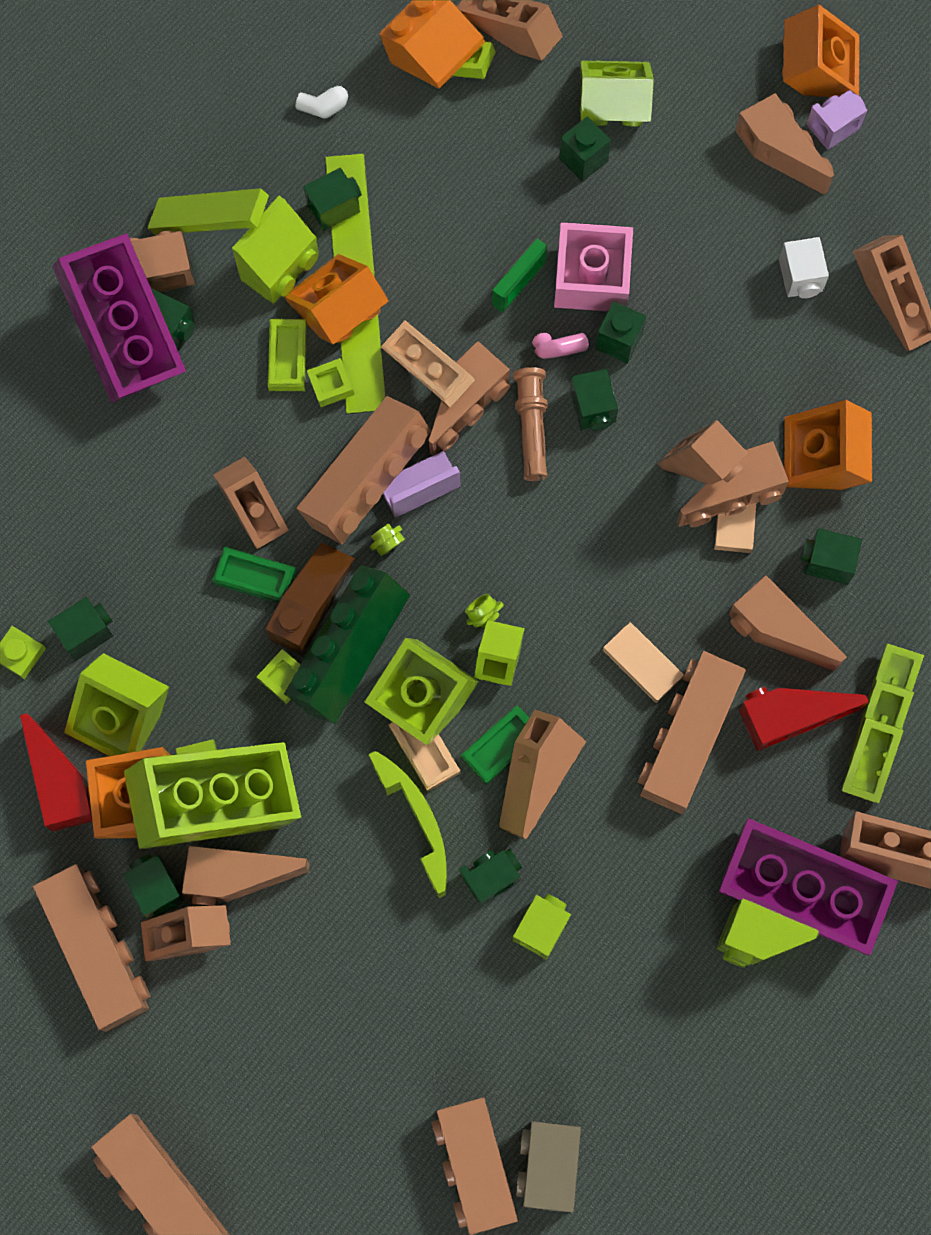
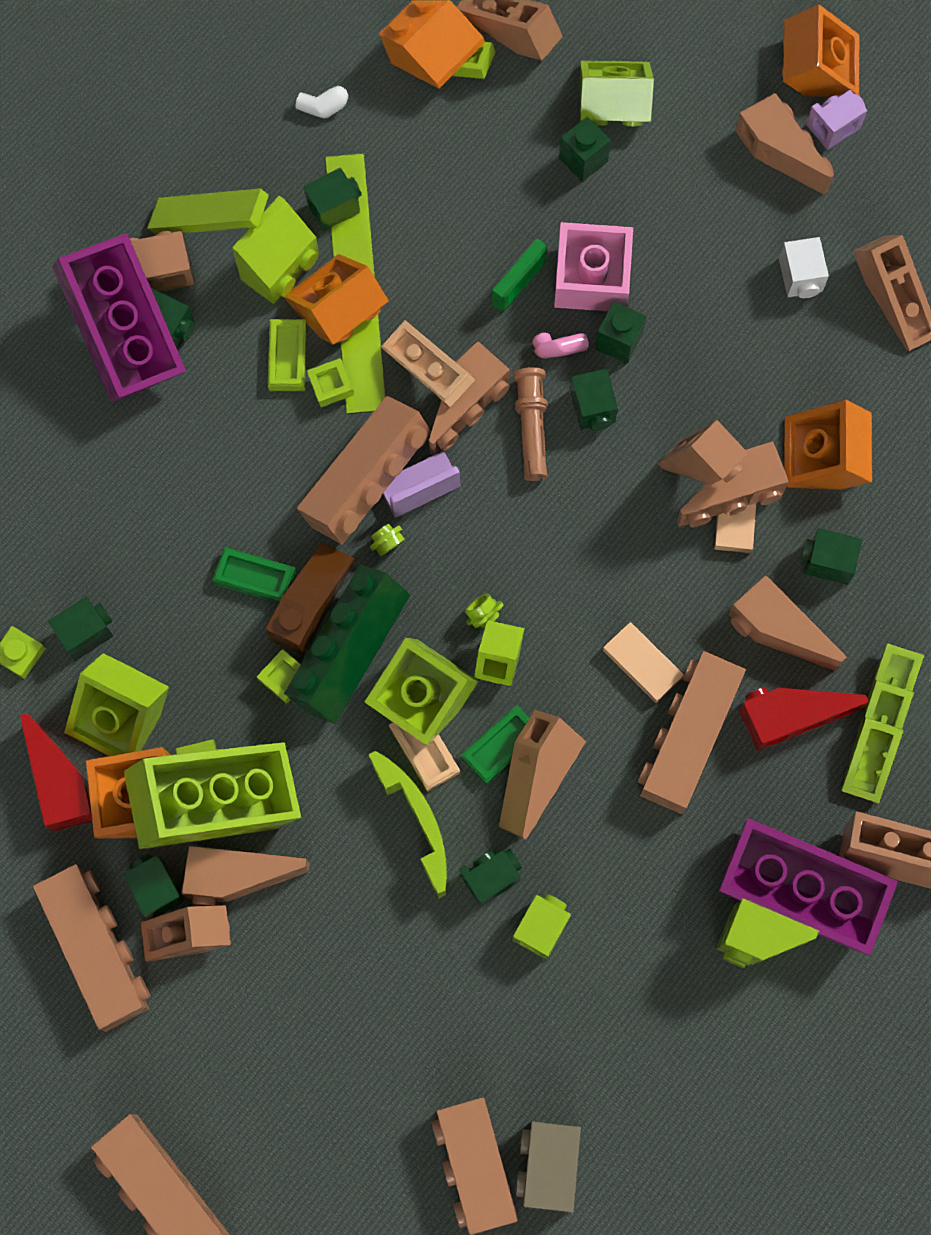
(251, 502): nougat slope -> none

